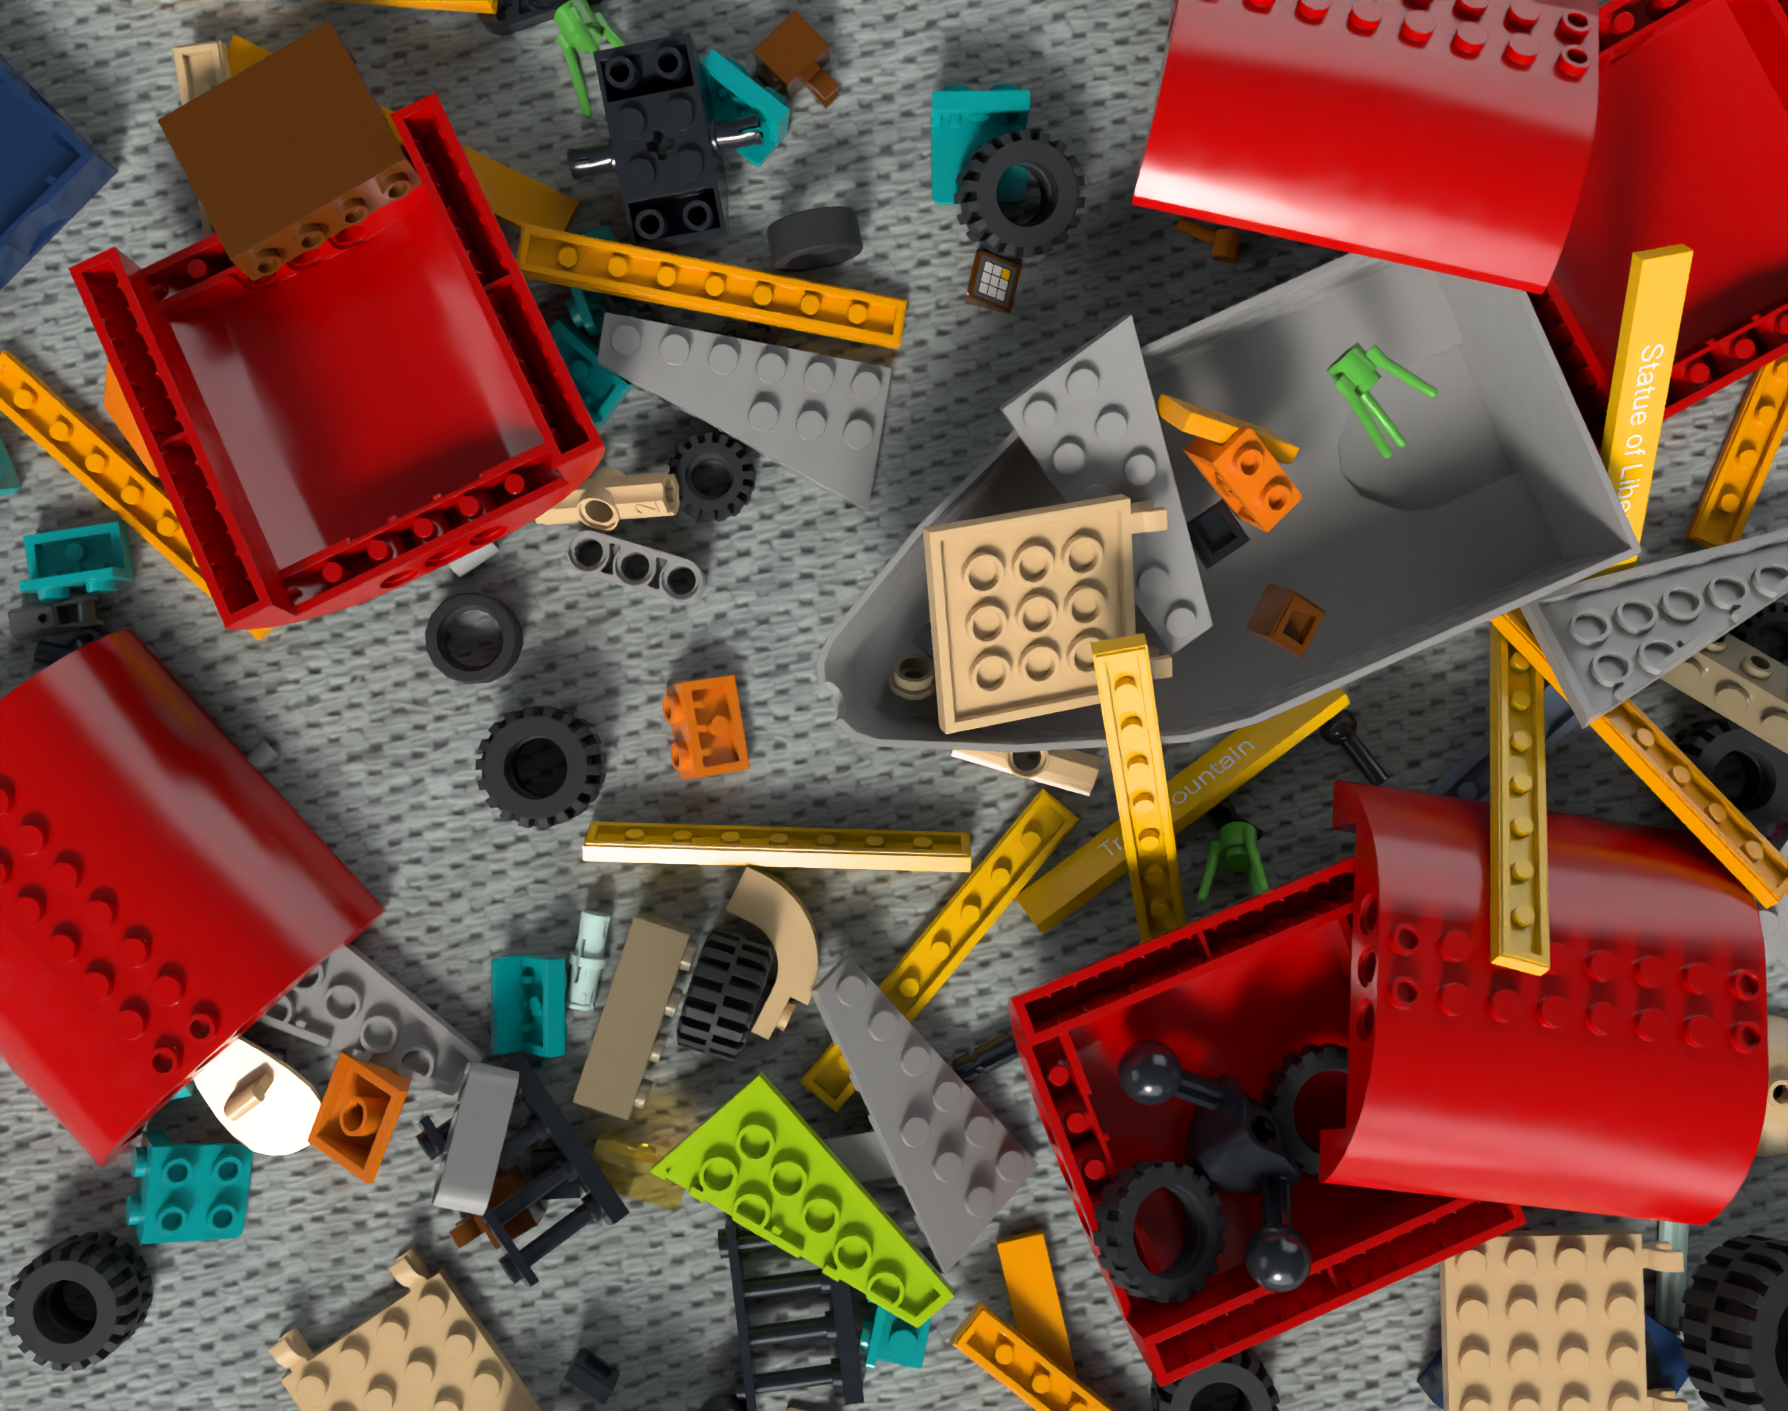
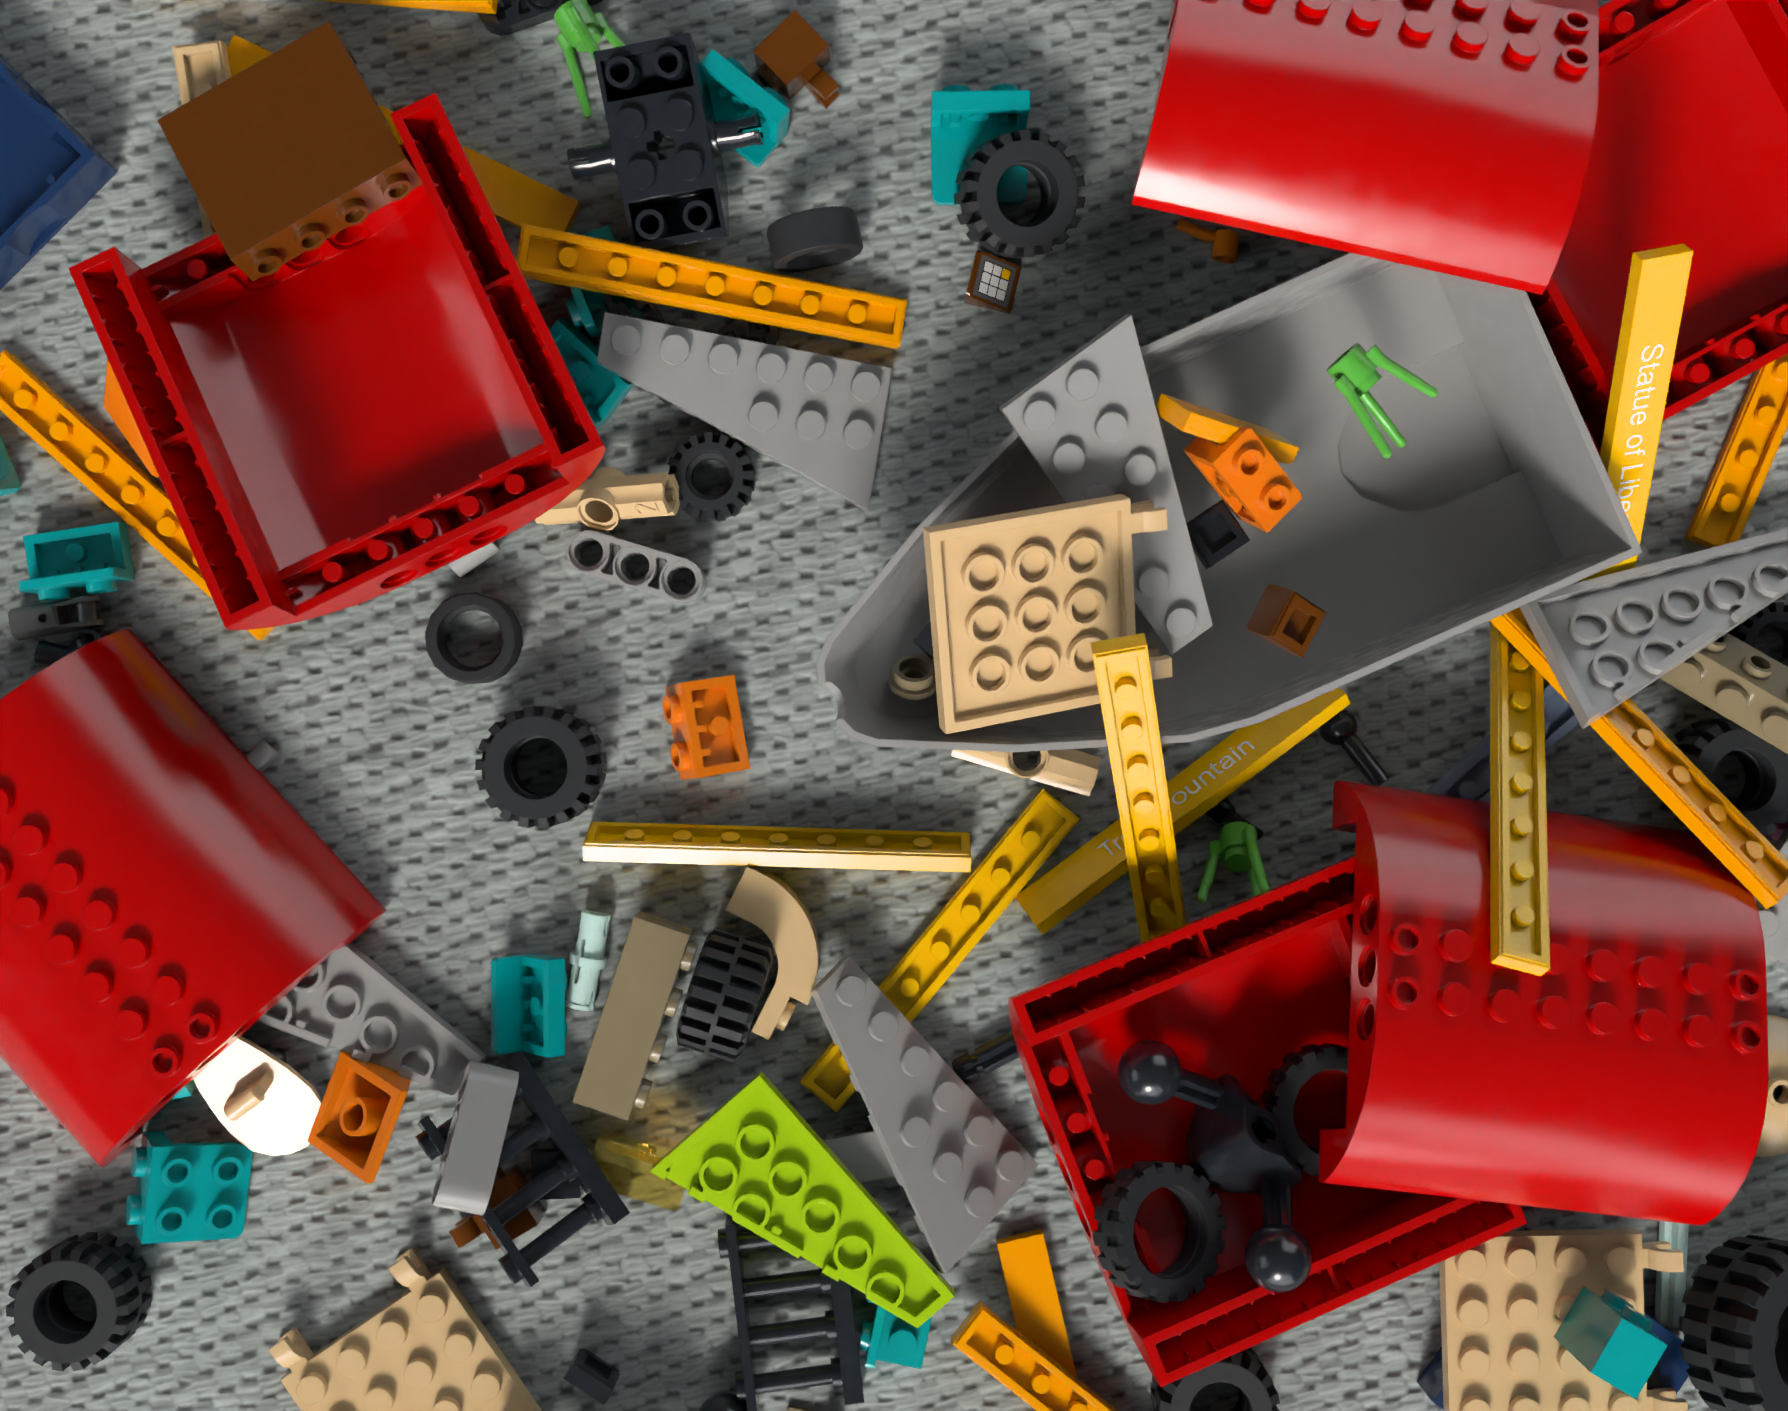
(1611, 1340): none -> teal brick

